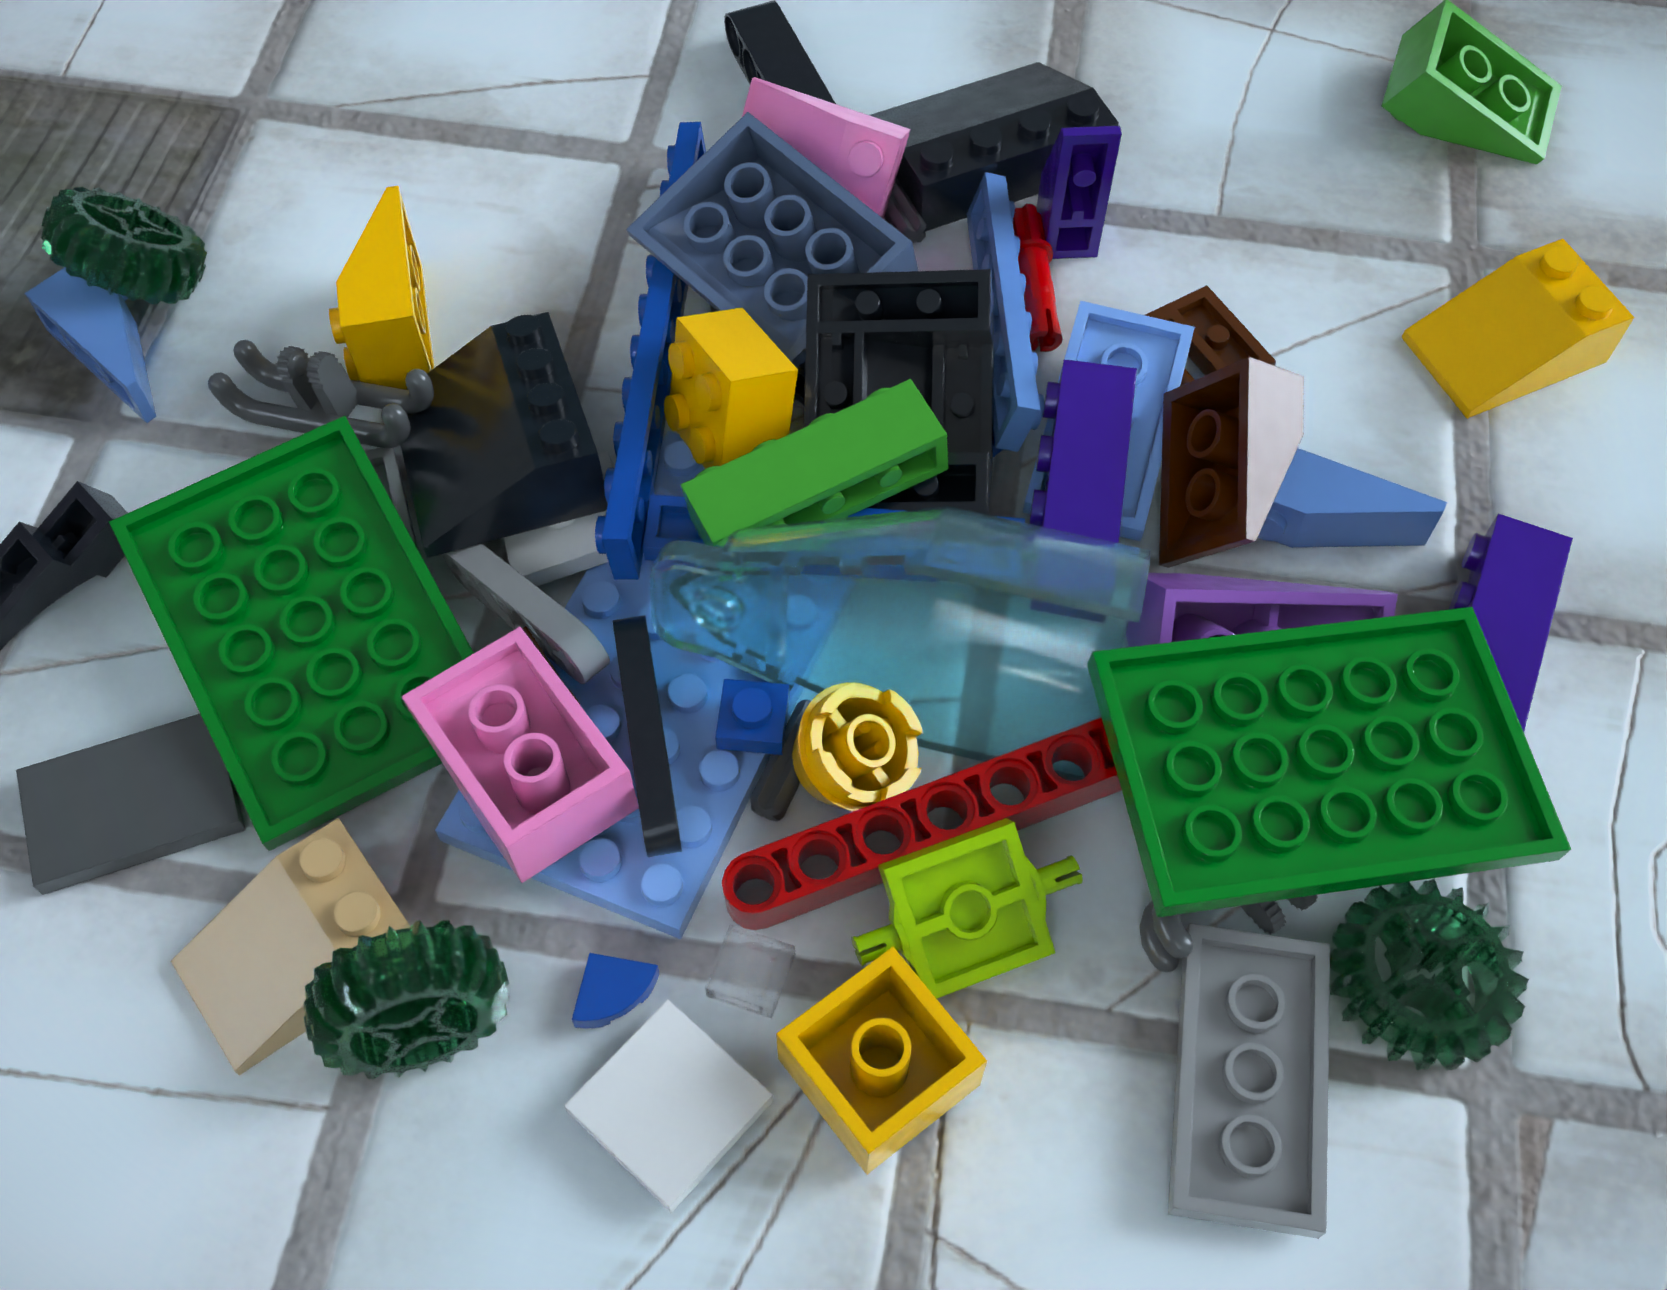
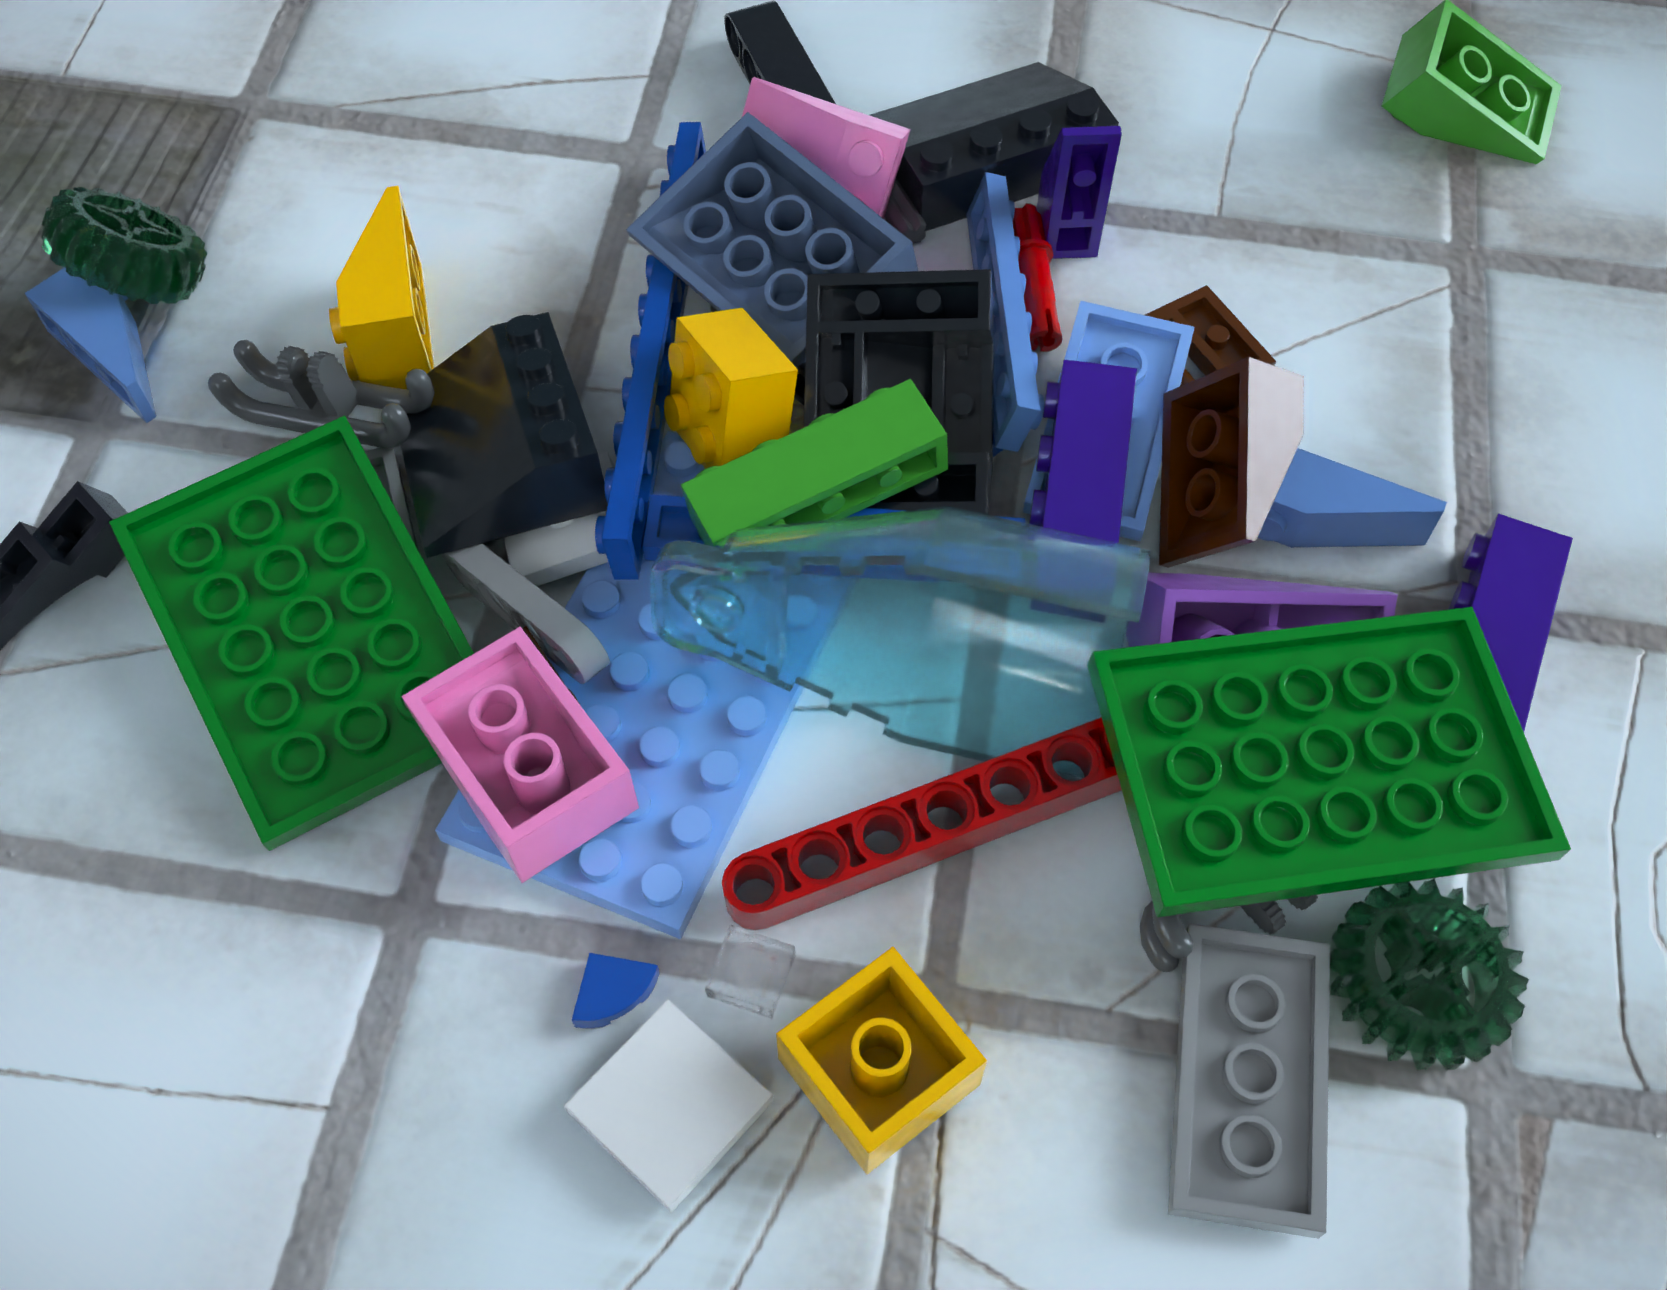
(125, 803): dark grey tile -> none
(263, 946): tan slope -> none
(405, 999): clear green gear -> none
(646, 737): black beam -> none
(752, 716): blue plate -> none
(779, 778): dark grey axle -> none
(856, 746): yellow cone -> none
(967, 908): lime plate -> none
(1520, 329): yellow slope -> none

